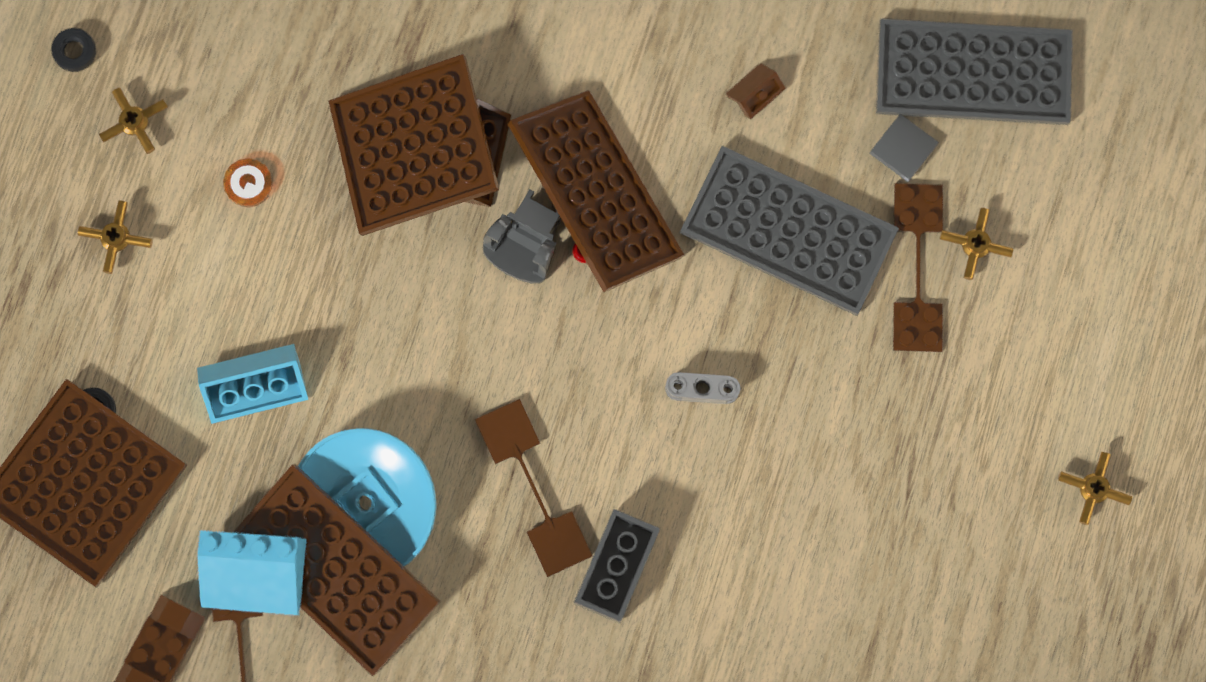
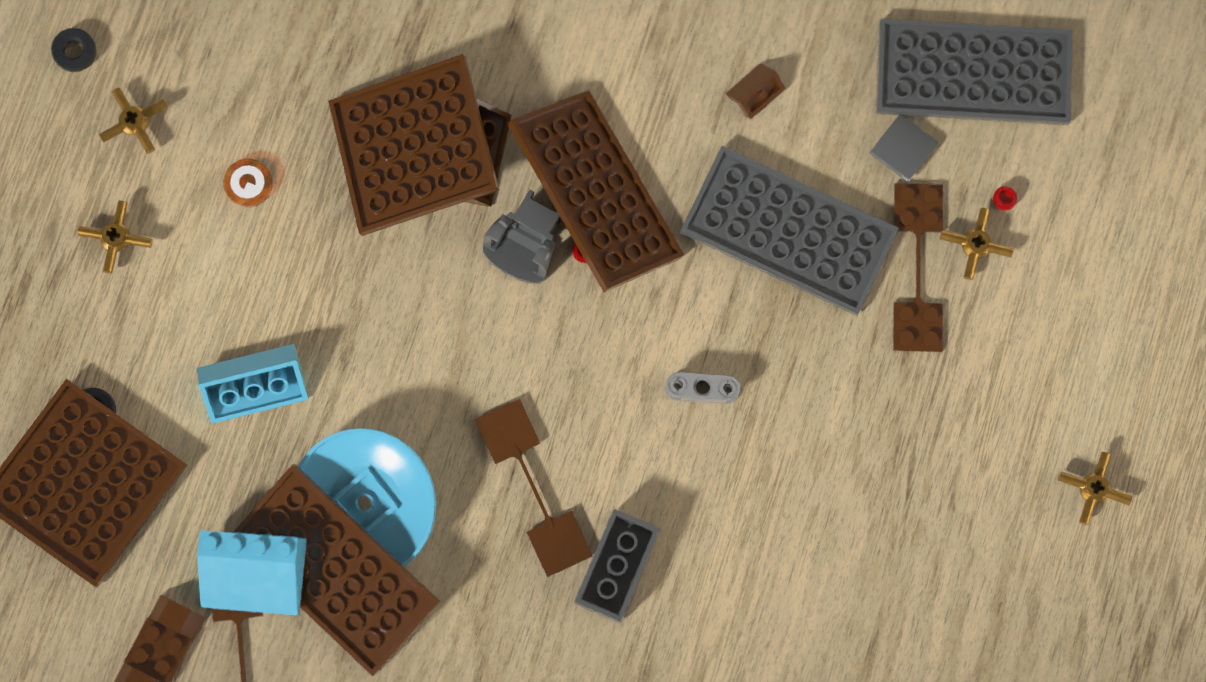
(1004, 198): none -> red plate

